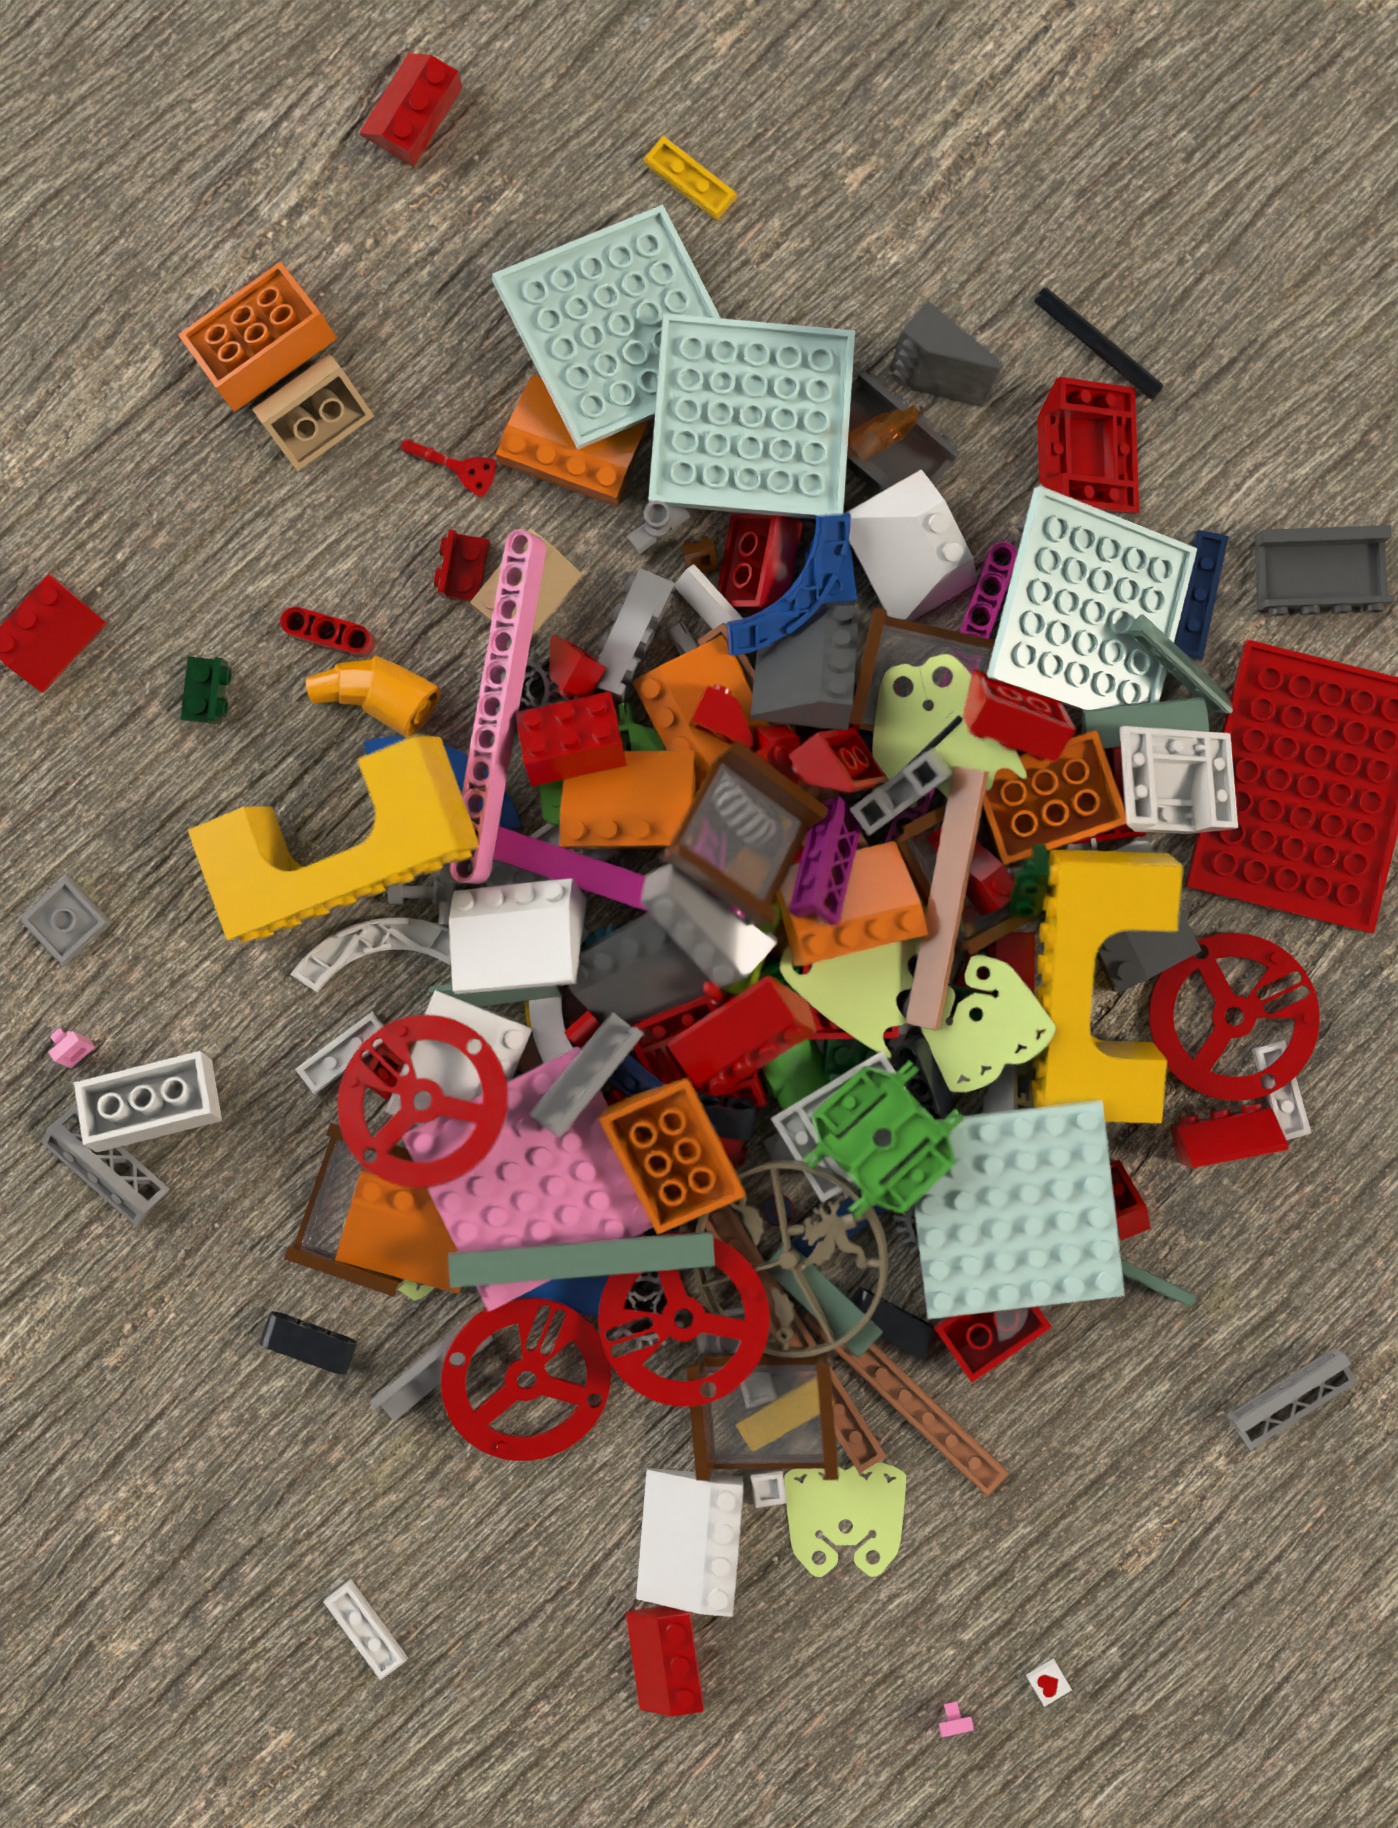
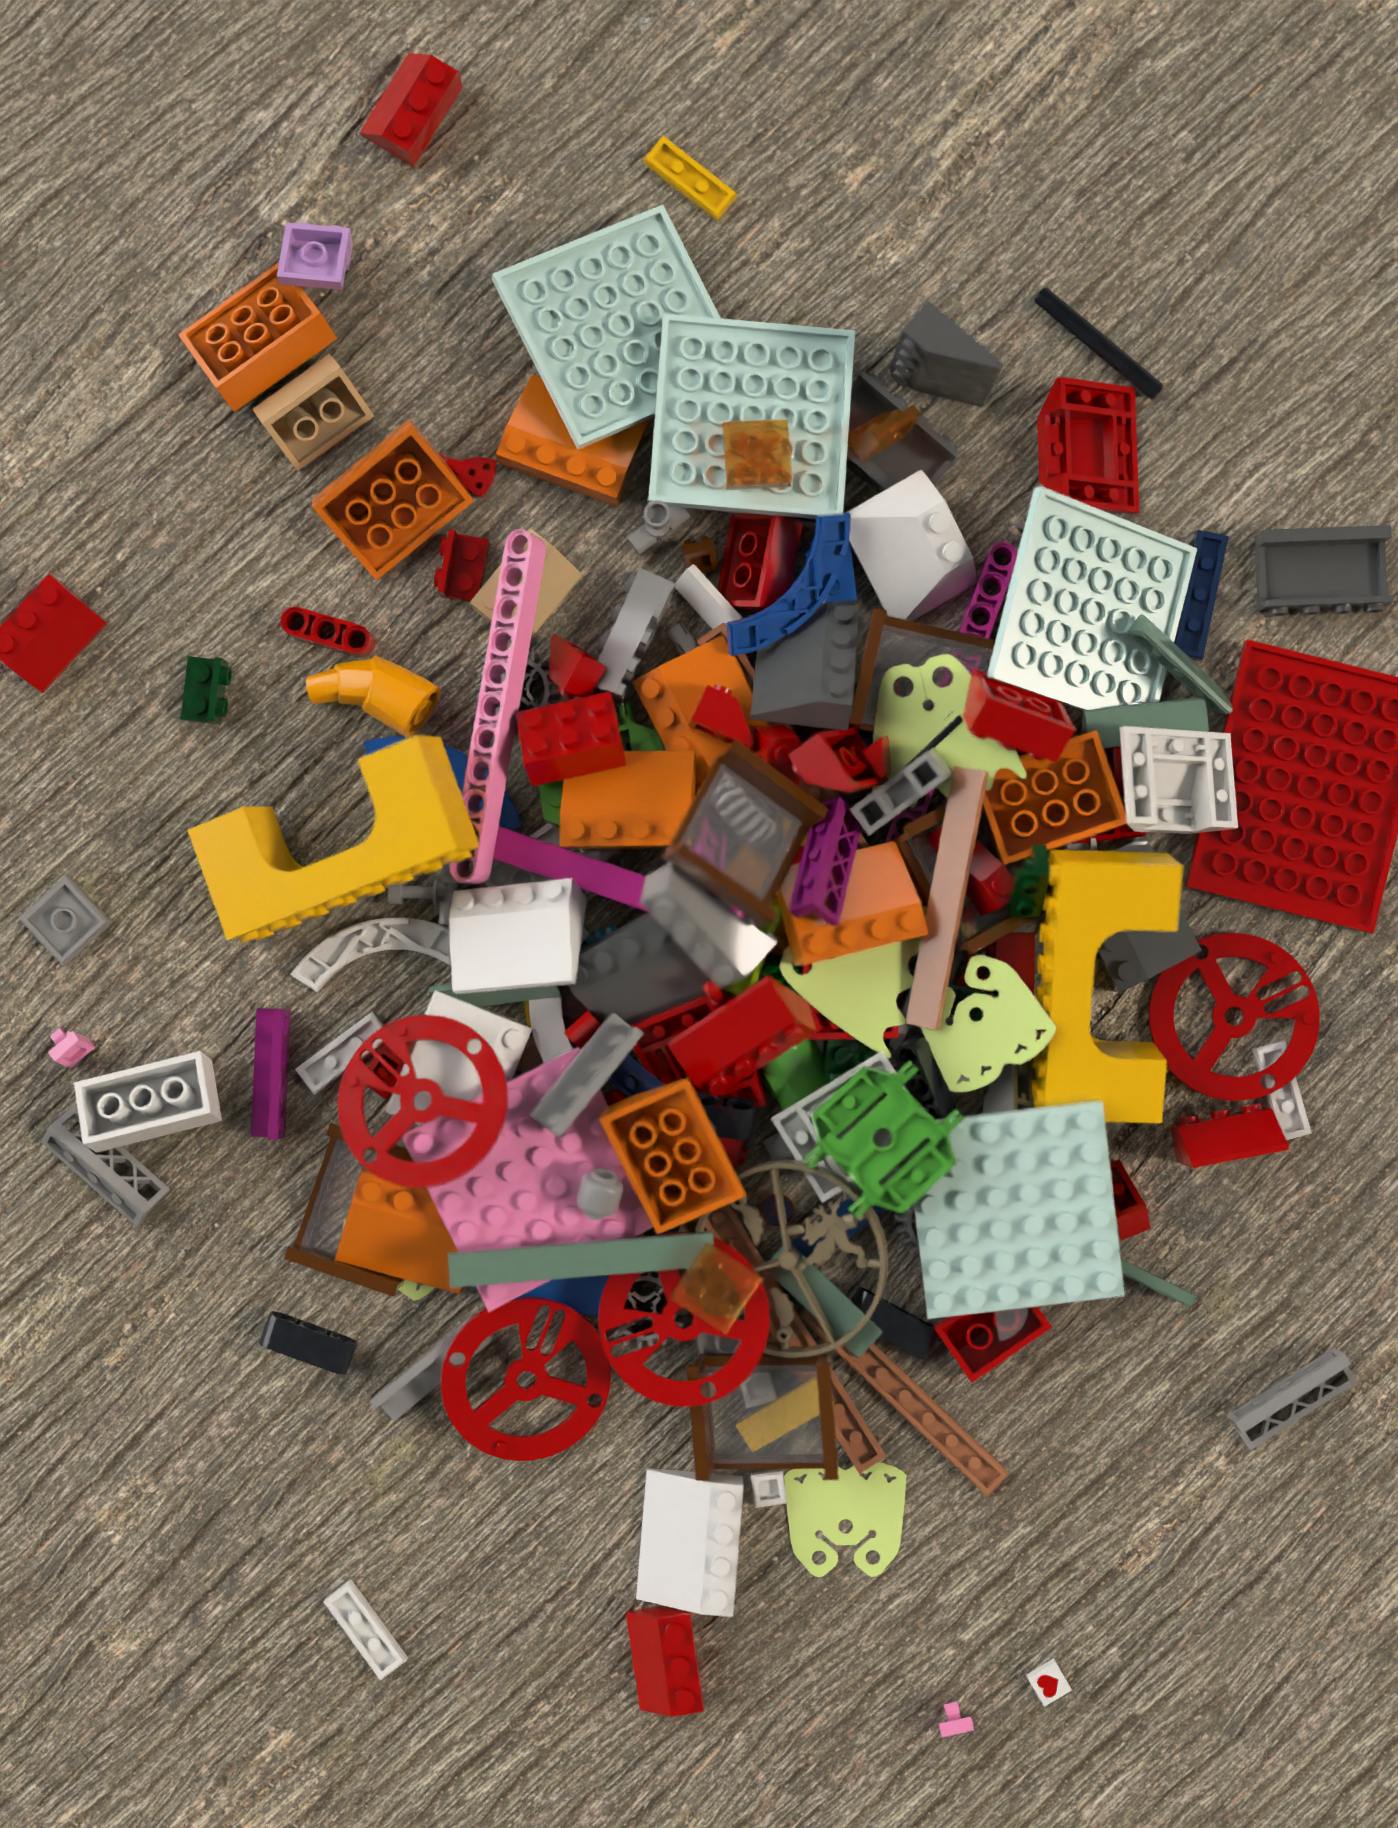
(270, 1073): none -> magenta fence
(314, 255): none -> lavender plate
(392, 499): none -> orange slope
(599, 1193): none -> light grey head
(716, 1287): none -> clear orange plate
(757, 454): none -> clear orange plate
(879, 757): none -> red slope

